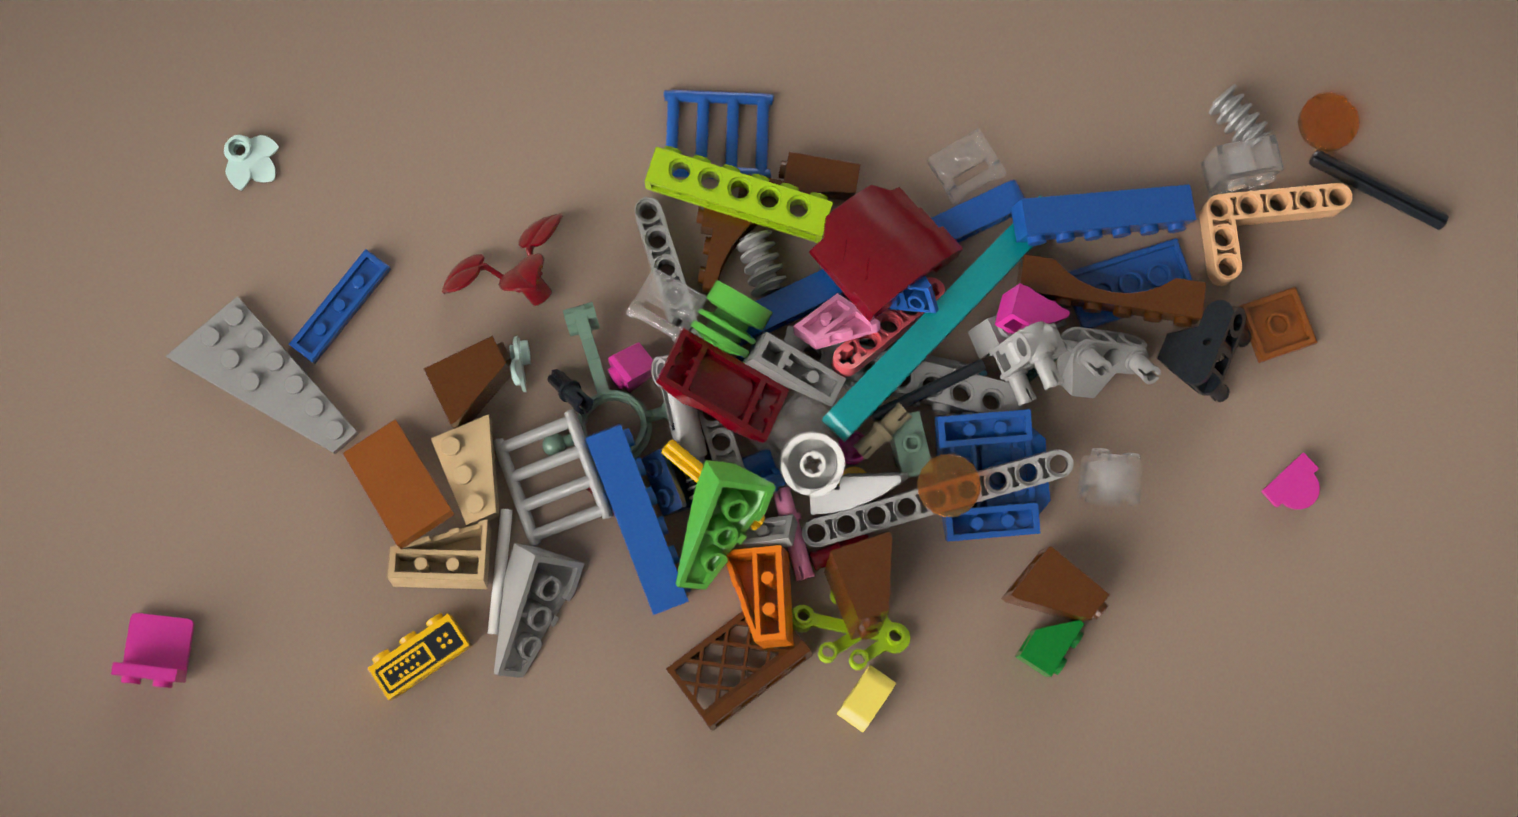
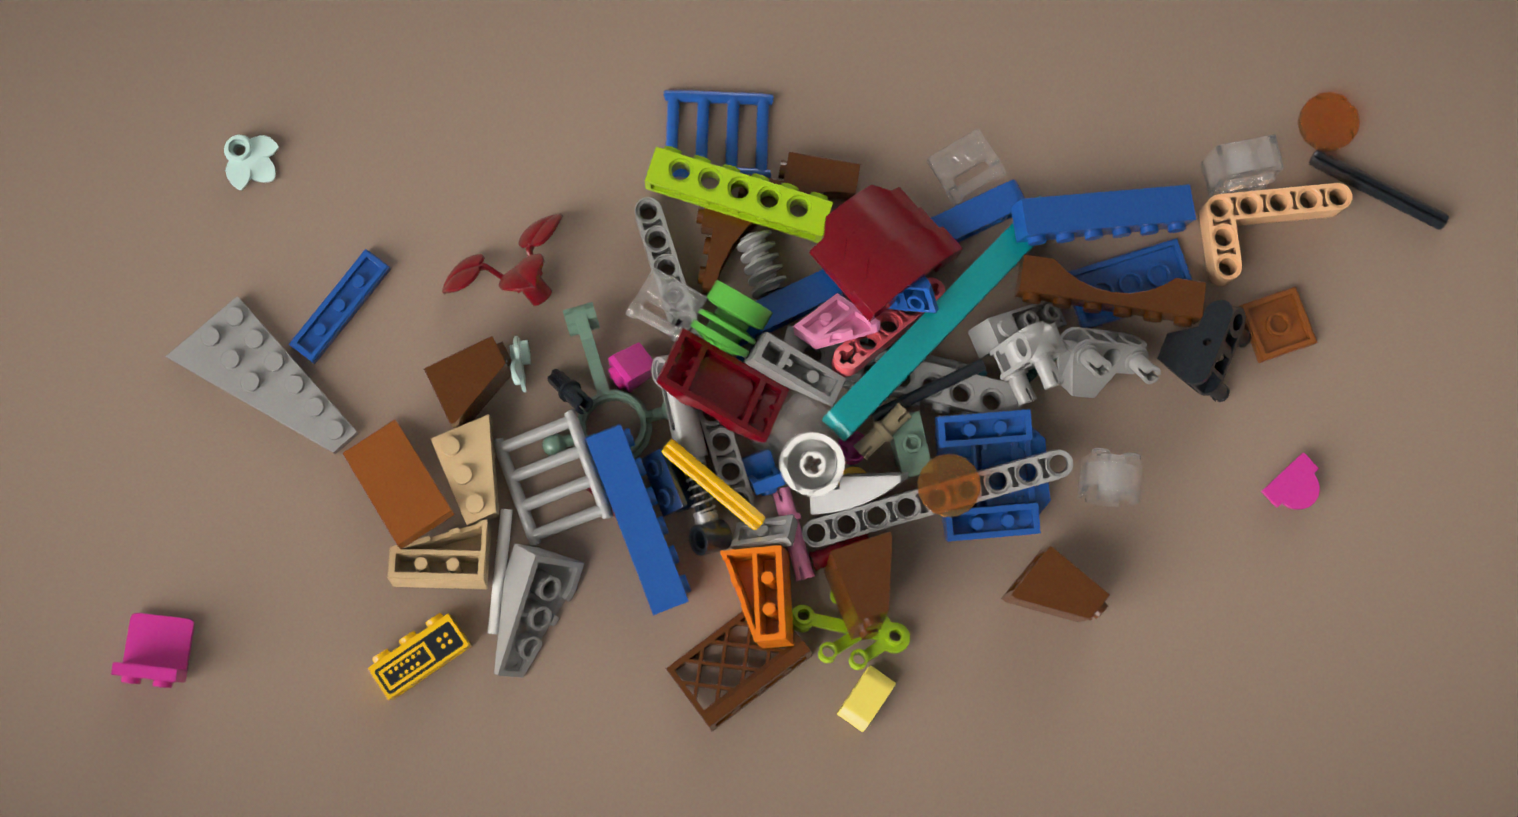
(721, 512): bright green wedge -> none
(1024, 307): dark pink slope -> none
(1047, 646): green slope -> none
(1237, 116): light grey piece -> none

